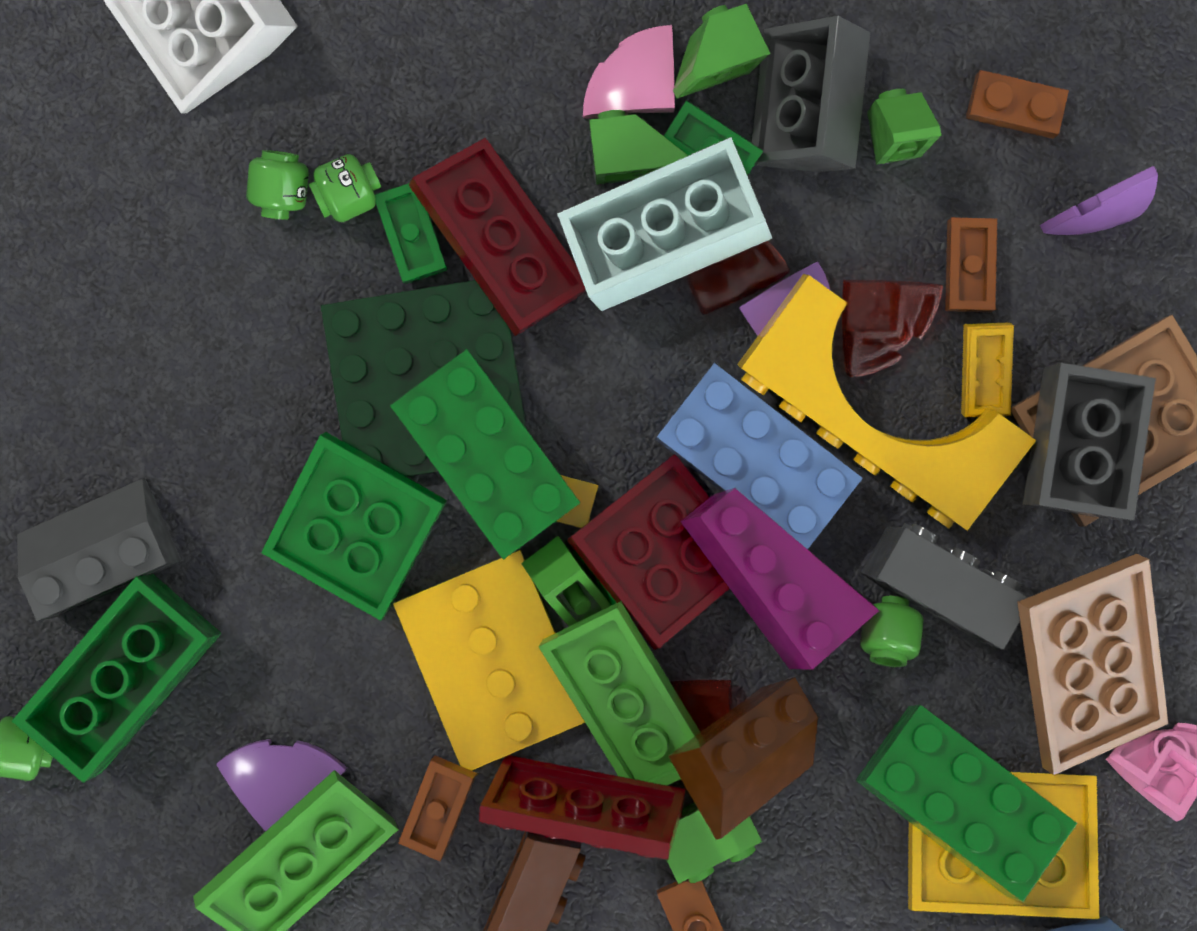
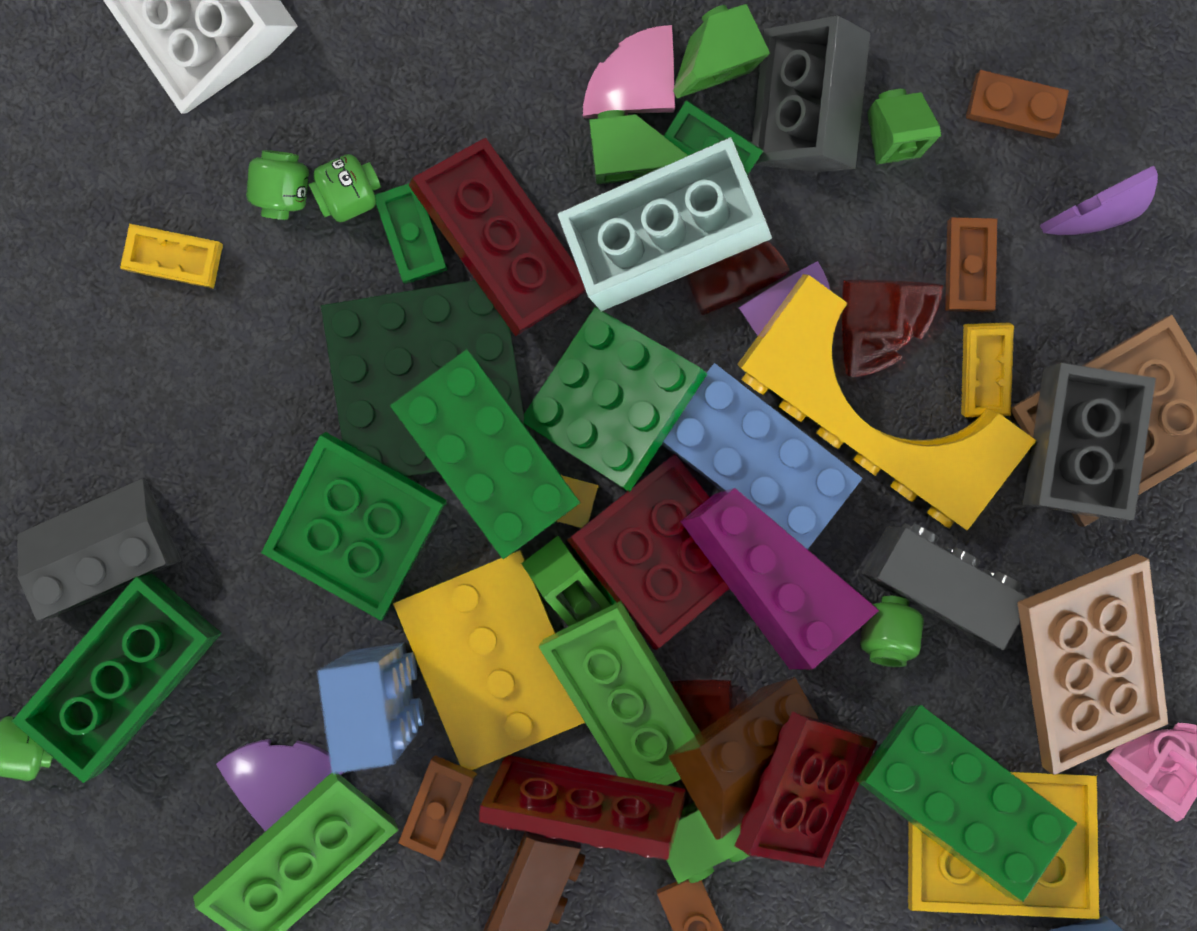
(171, 256): none -> yellow plate
(369, 706): none -> medium blue brick
(613, 398): none -> green plate
(805, 791): none -> dark red plate

